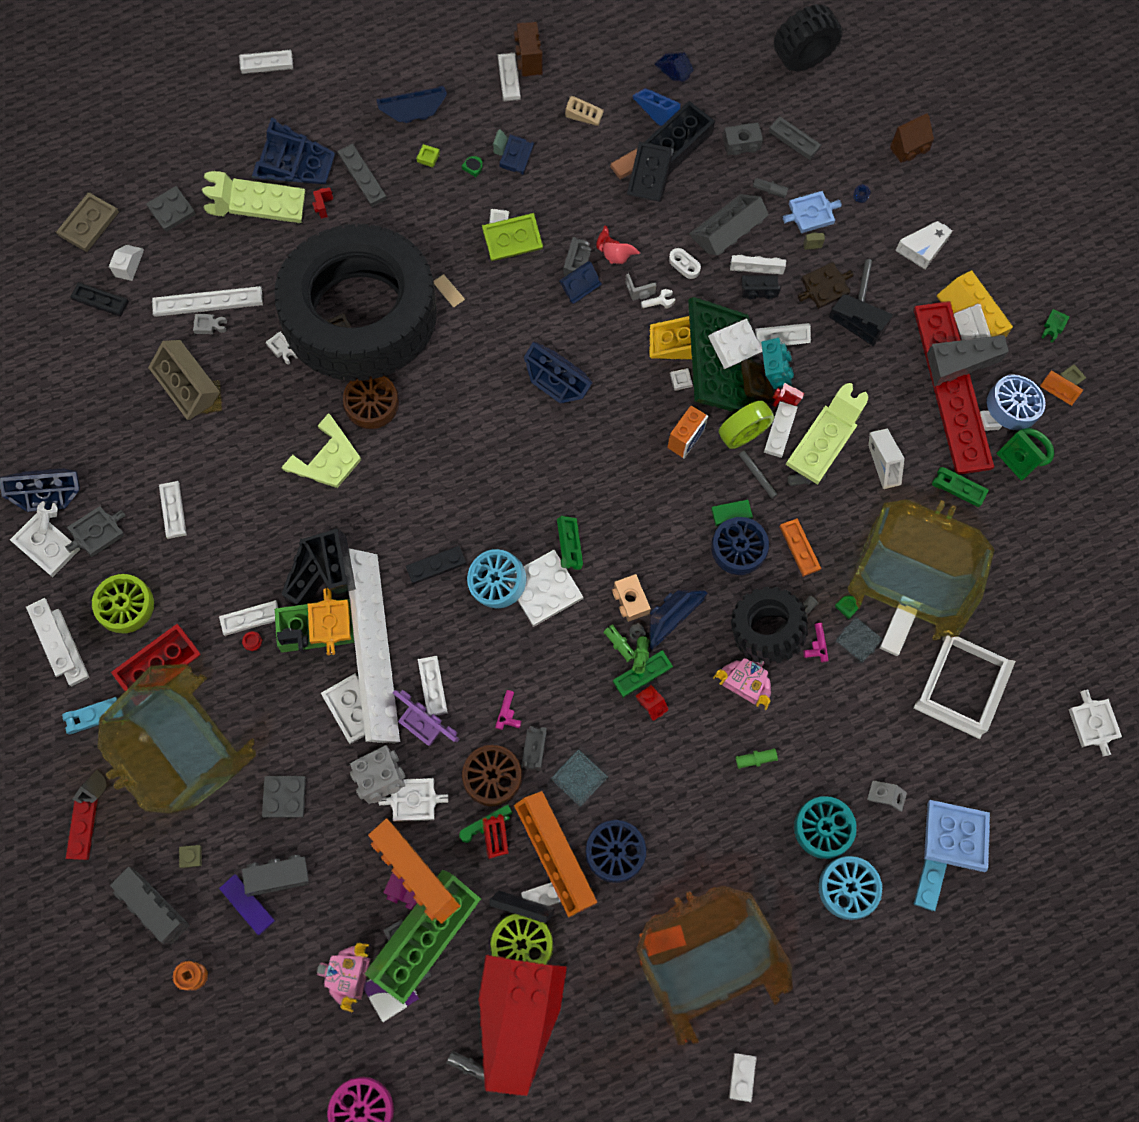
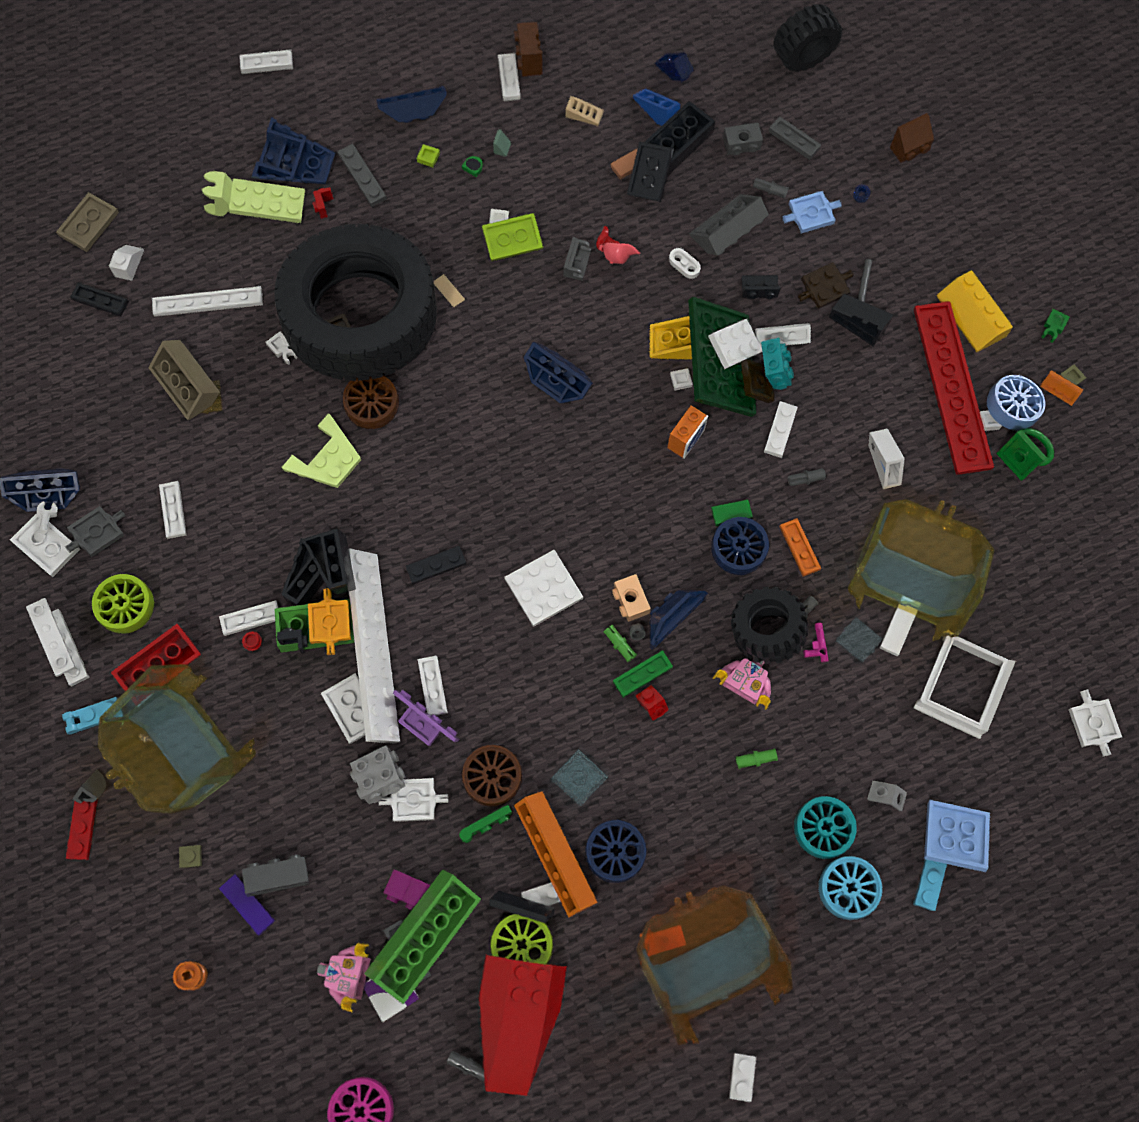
(149, 906): dark grey wedge -> none
(170, 209): dark grey plate -> none
(207, 323): light grey plate -> none
(284, 797): dark grey plate -> none
(414, 871): orange brick -> none
(479, 566): medium azure piece -> none
(492, 821): red tile -> none
(507, 713): dark pink hose -> none
(516, 154): dark blue plate -> none
(534, 748): dark grey hinge -> none
(569, 543): green plate -> none
(580, 282): dark blue plate -> none
(641, 292): light grey bracket -> none
(641, 655): bright green pin -> none
(659, 300): white bar -> none
(746, 424): lime piece -> none
(757, 264): white plate -> none
(757, 473): dark grey bar -> none
(787, 395): red bracket -> none
(814, 241): olive plate -> none
(828, 434): yellowish green hinge -> none
(847, 606): green tile -> none
(924, 244): white slope -> none
(960, 486): green plate -> none
(963, 357): dark grey wedge -> none
(972, 323): white plate -> none

